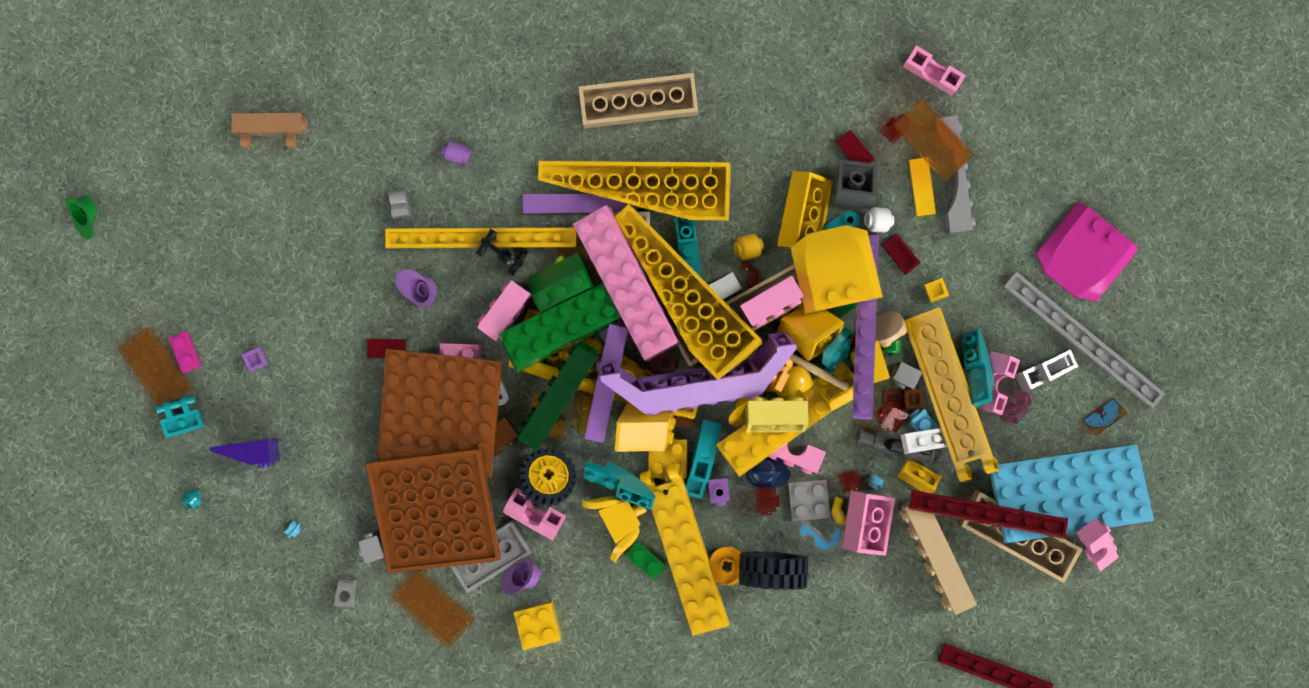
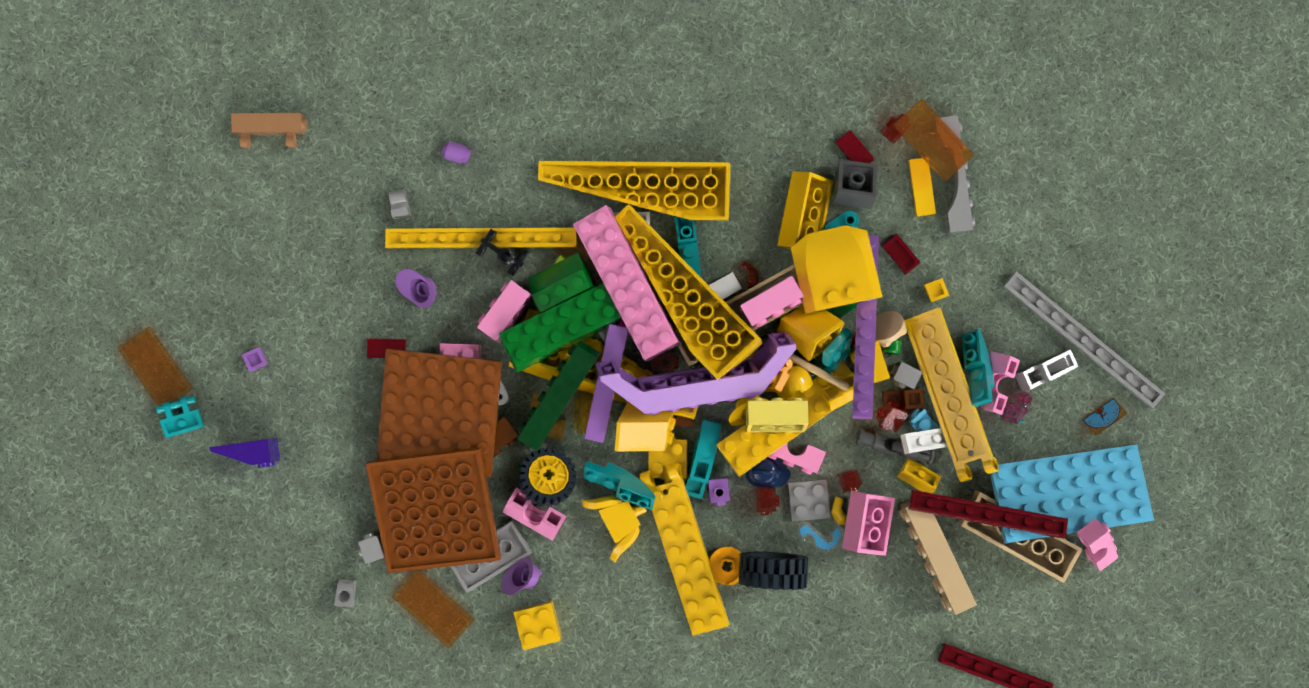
(83, 214): green piece -> none
(185, 352): dark pink plate -> none
(192, 499): teal plate -> none
(292, 529): medium azure plate -> none
(568, 204): medium lavender tile -> none
(638, 100): tan brick -> none
(645, 560): green plate -> none
(748, 246): yellow head -> none
(875, 481): medium azure plate -> none
(878, 219): white head -> none
(942, 77): bright pink arch -> none
(1085, 253): dark pink wedge -> none

